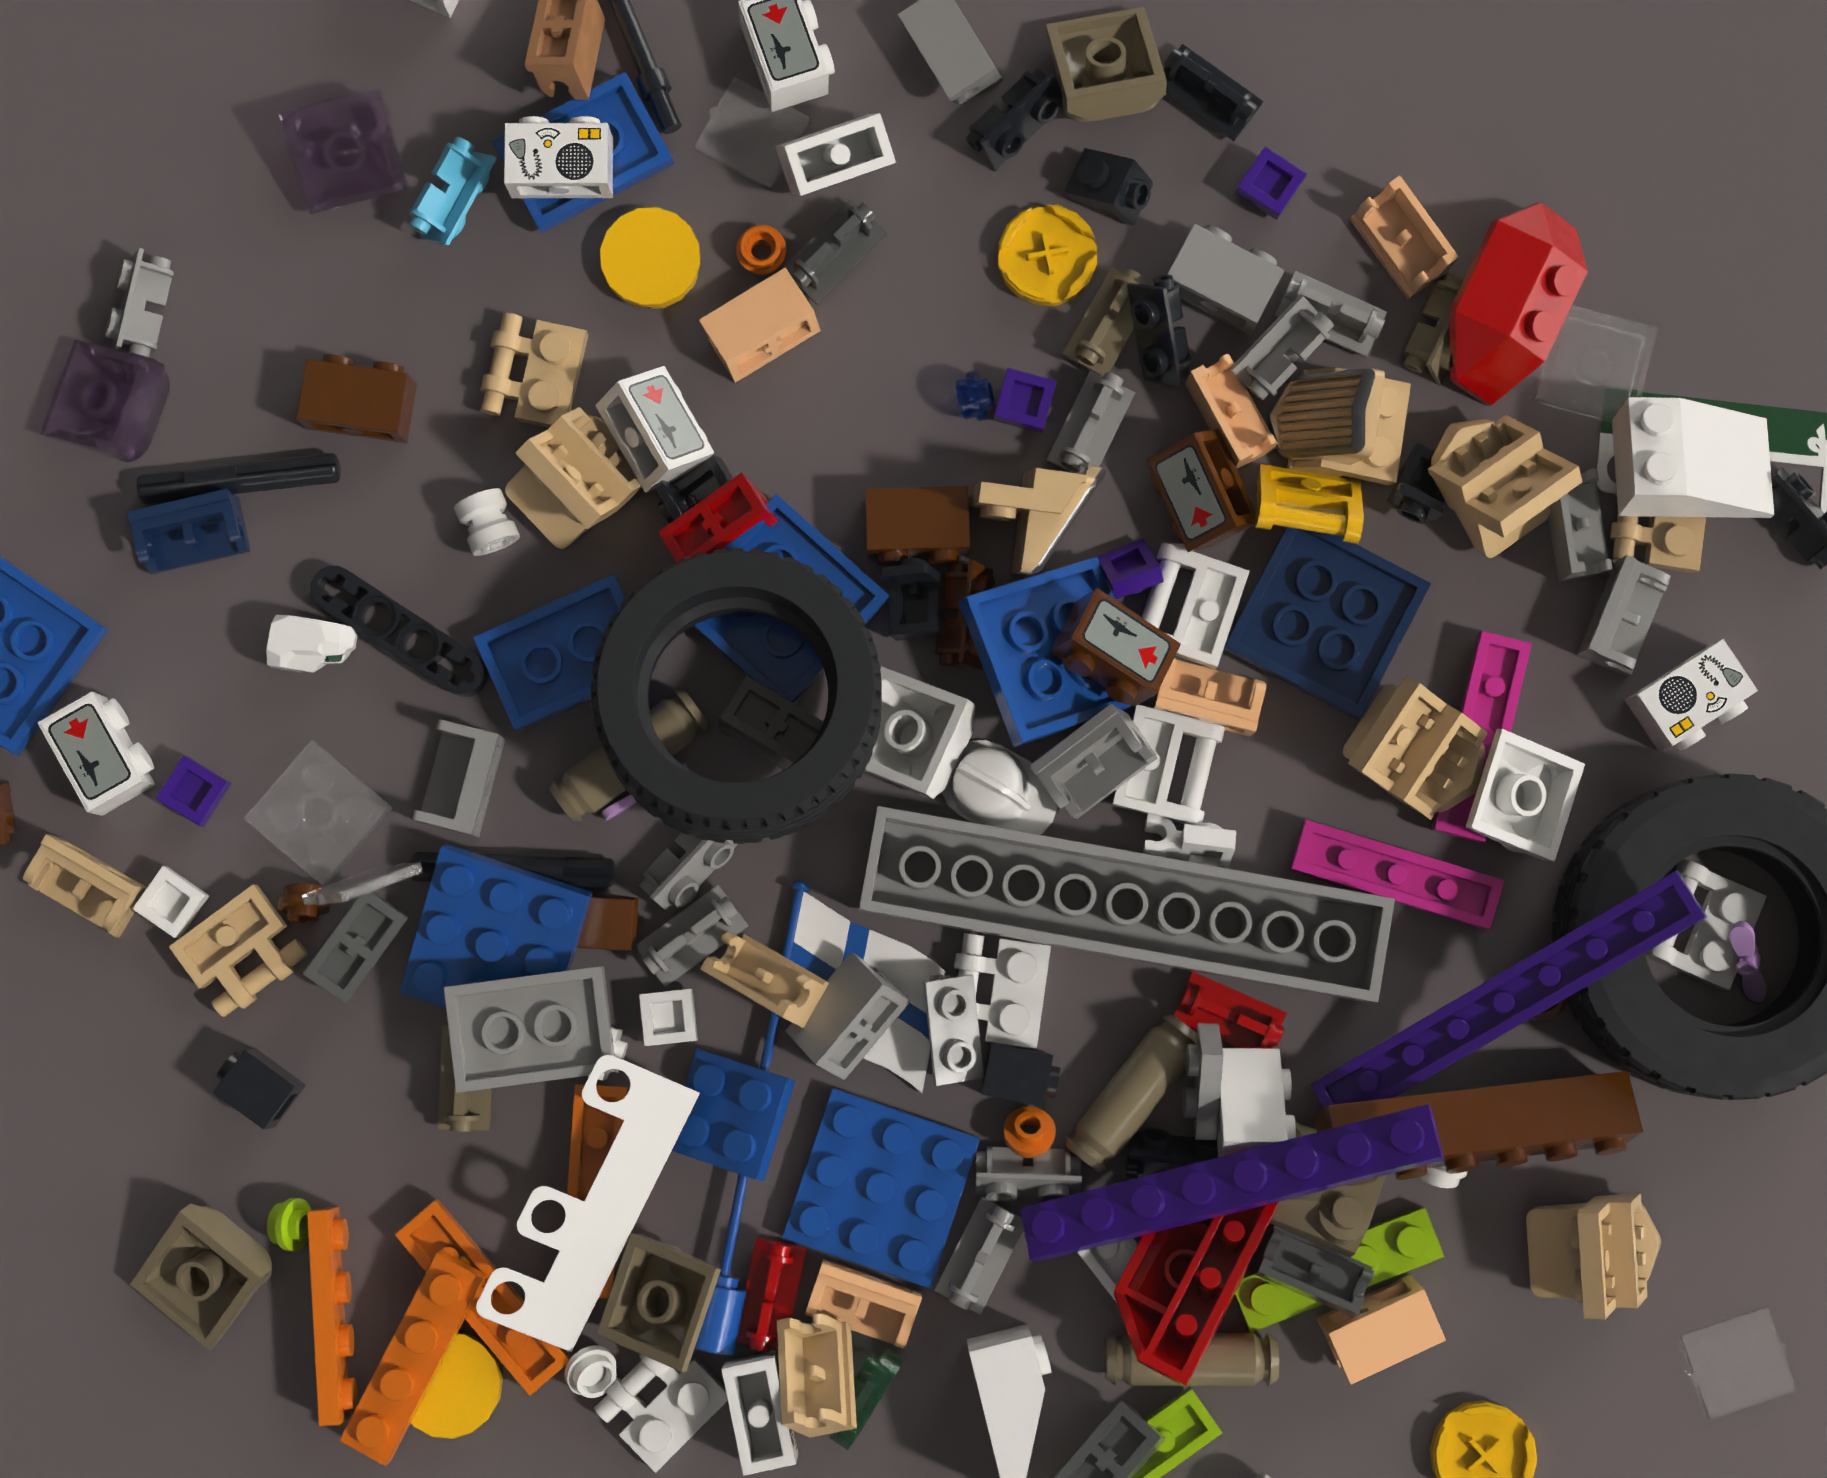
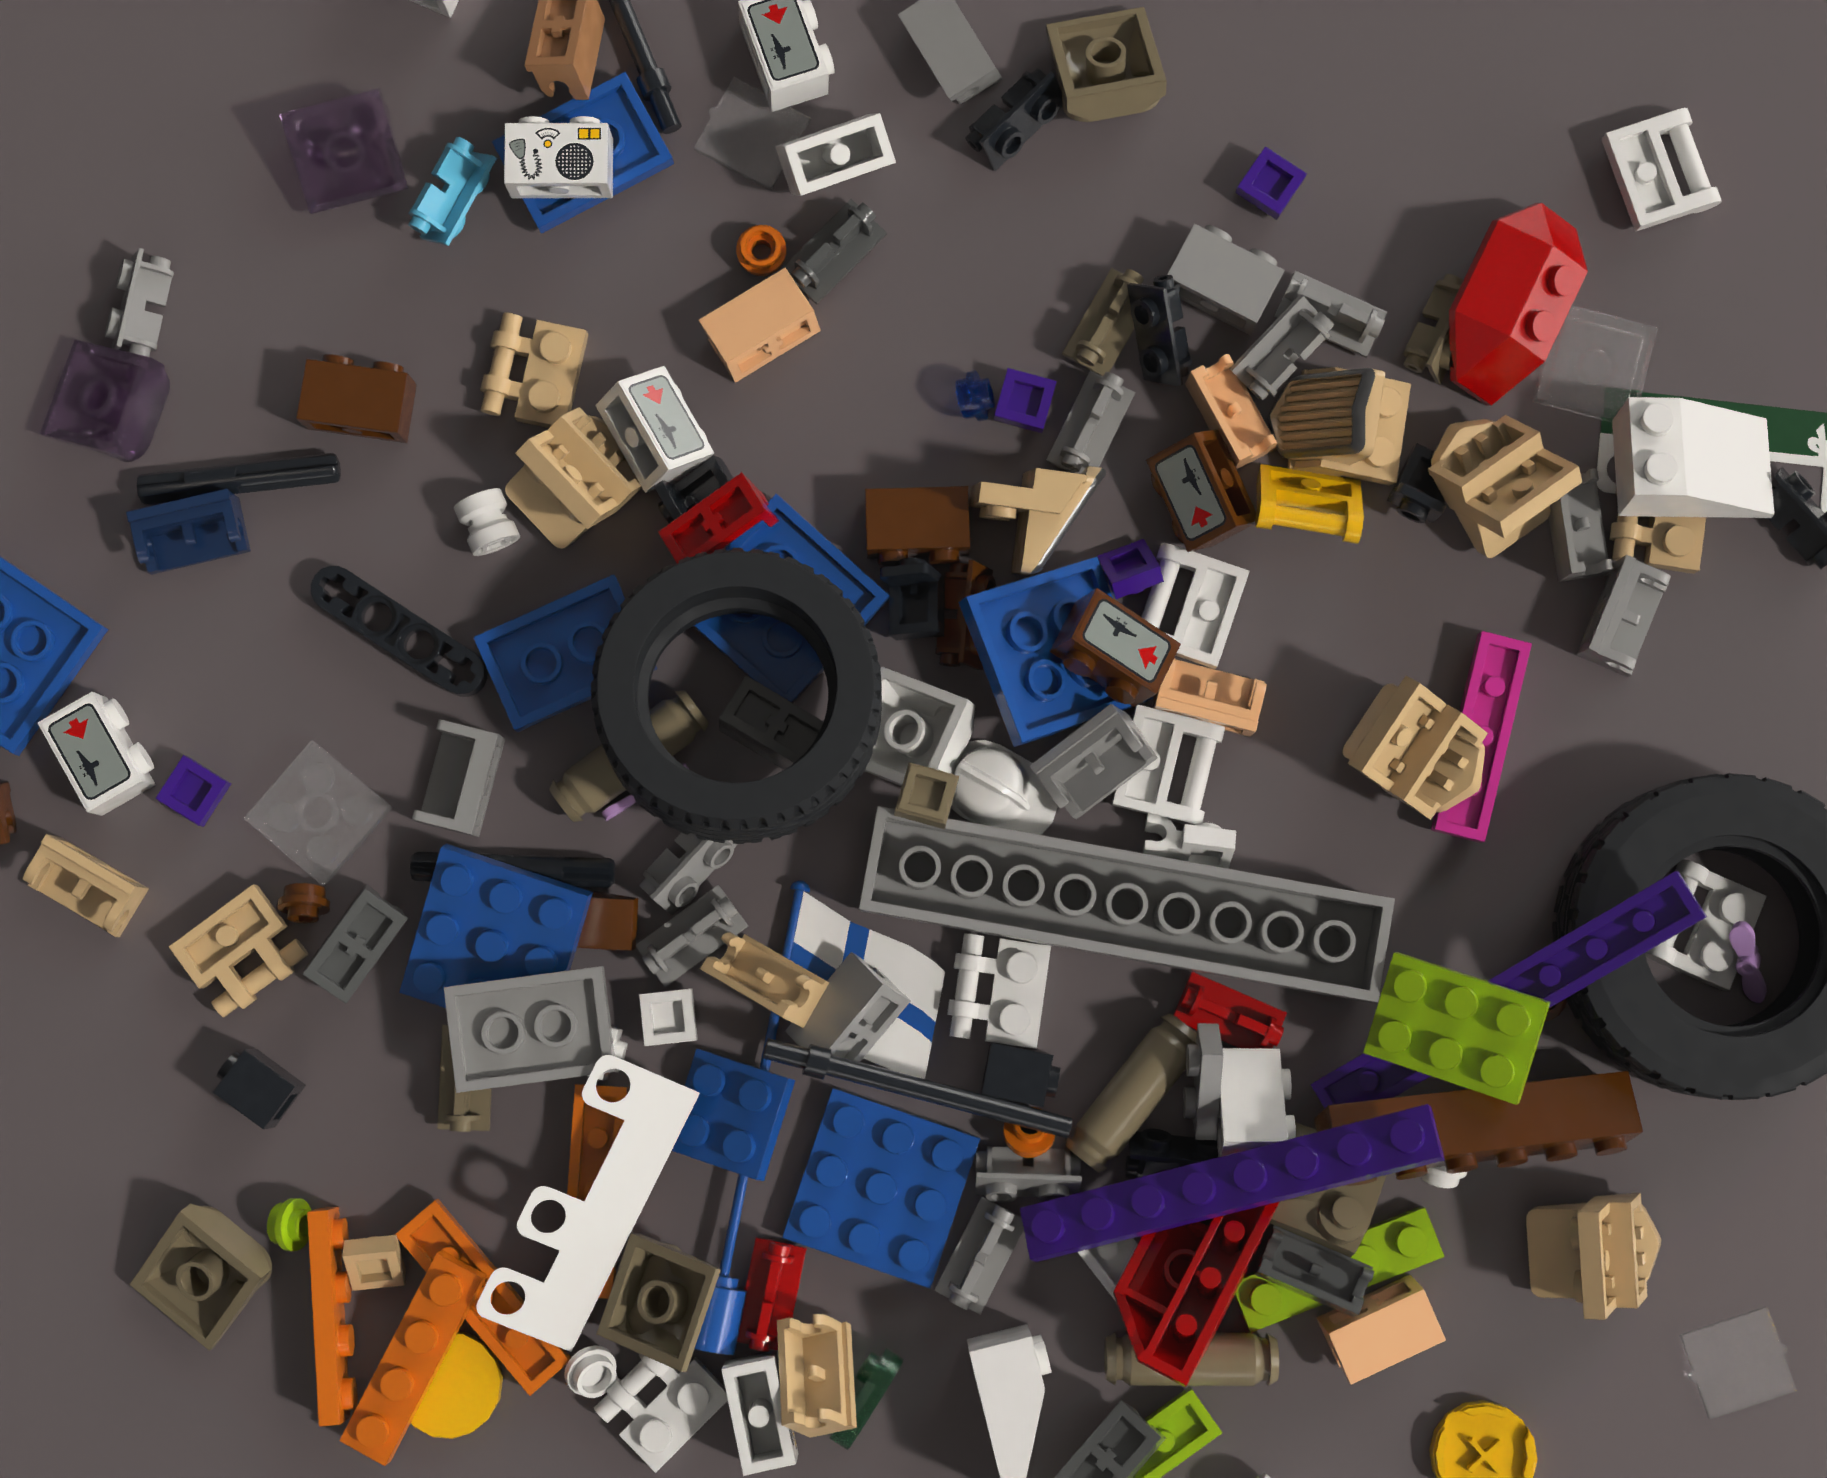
(171, 902): white plate -> none
(307, 643): white rock -> none
(362, 883): clear piece -> none
(374, 1262): none -> tan plate
(650, 258): yellow tile -> none
(818, 1062): none -> black bar
(866, 1302): light nougat hinge -> none
(926, 795): none -> dark tan tile
(953, 1029): light grey hinge -> none
(1047, 255): yellow tile -> none
(1110, 184): black bracket -> none
(1209, 92): black hinge -> none
(1327, 618): dark blue plate -> none
(1396, 874): dark pink plate -> none
(1404, 238): light nougat hinge -> none
(1456, 1027): none -> lime plate
(1525, 796): white slope -> none
(1647, 174): none -> white plate
(1691, 696): white brick -> none

